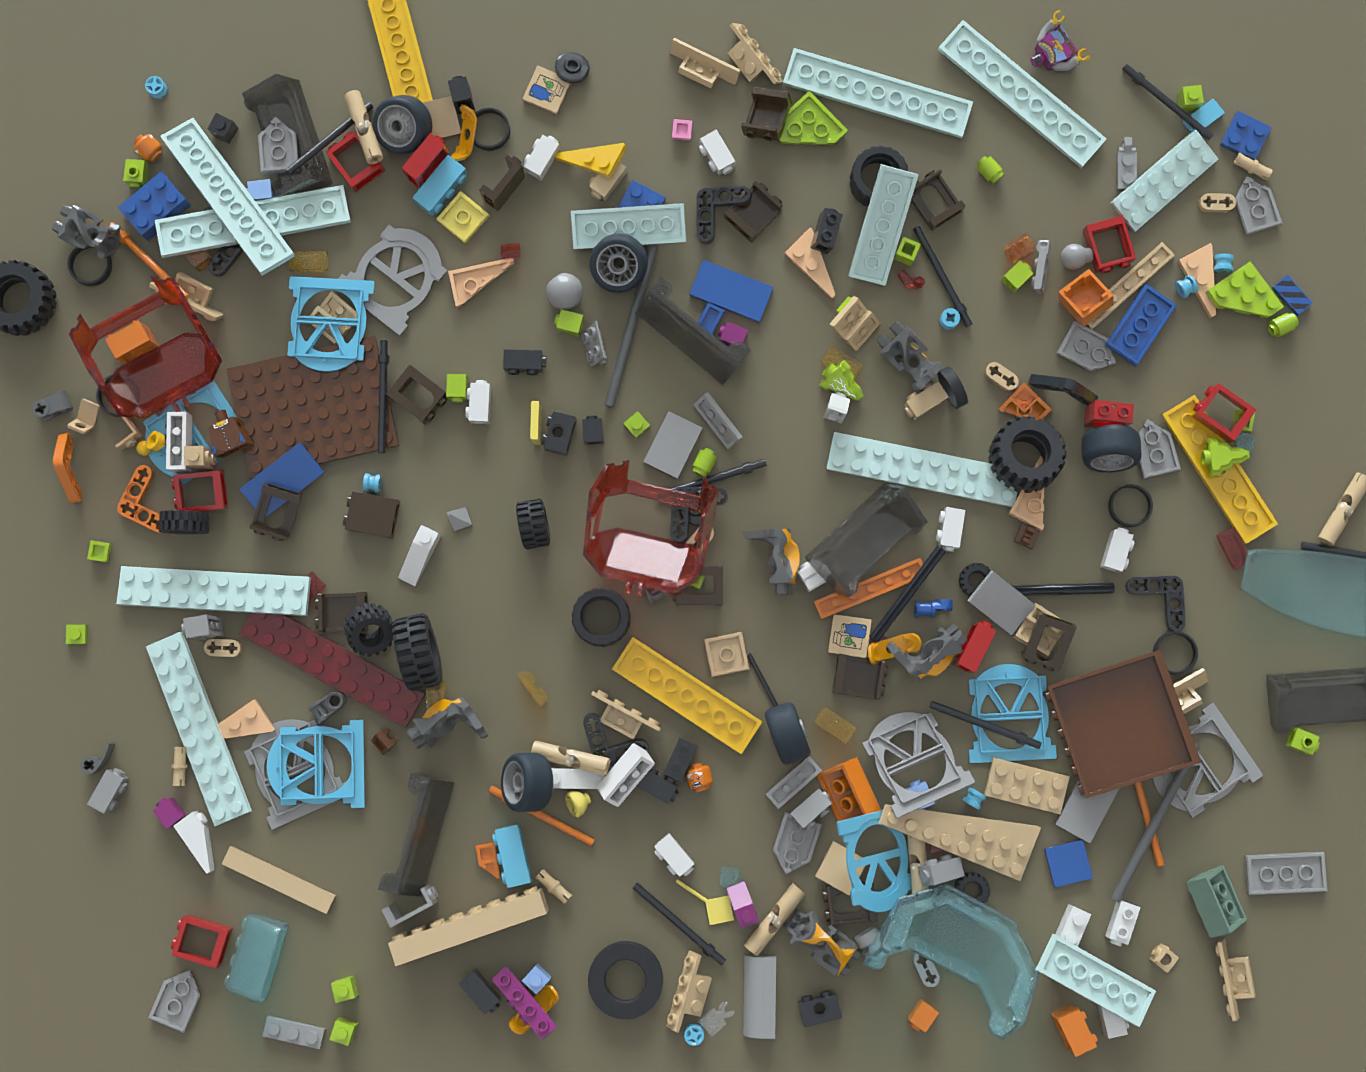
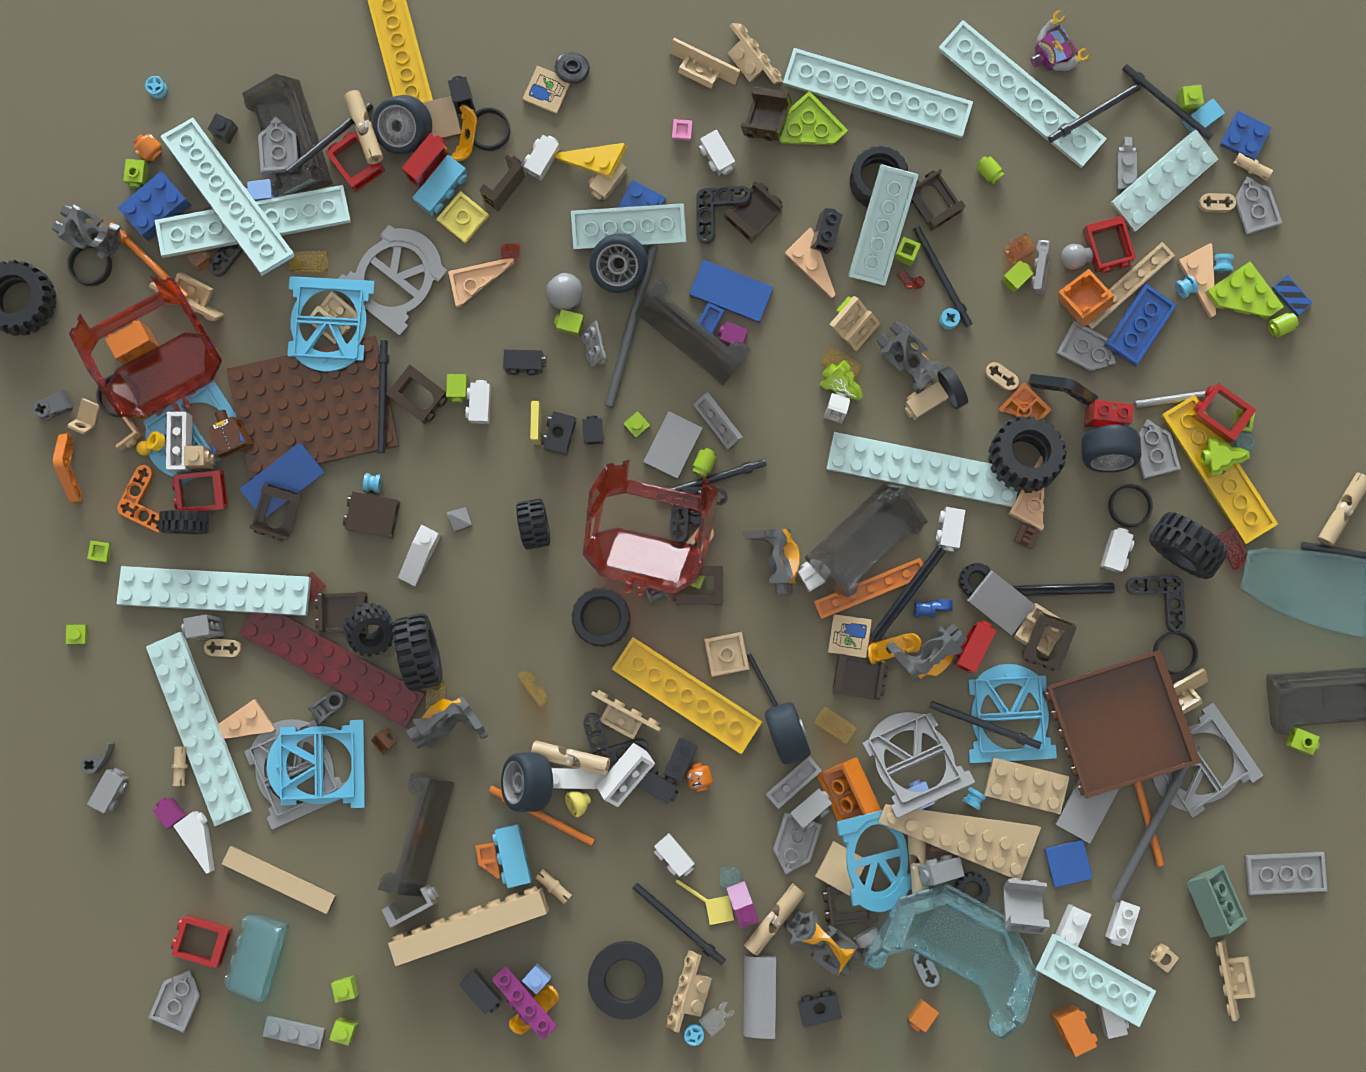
(1024, 906): none -> light grey panel
(1066, 129): none -> black bar
(1168, 399): none -> light grey bar
(1188, 545): none -> black tyre

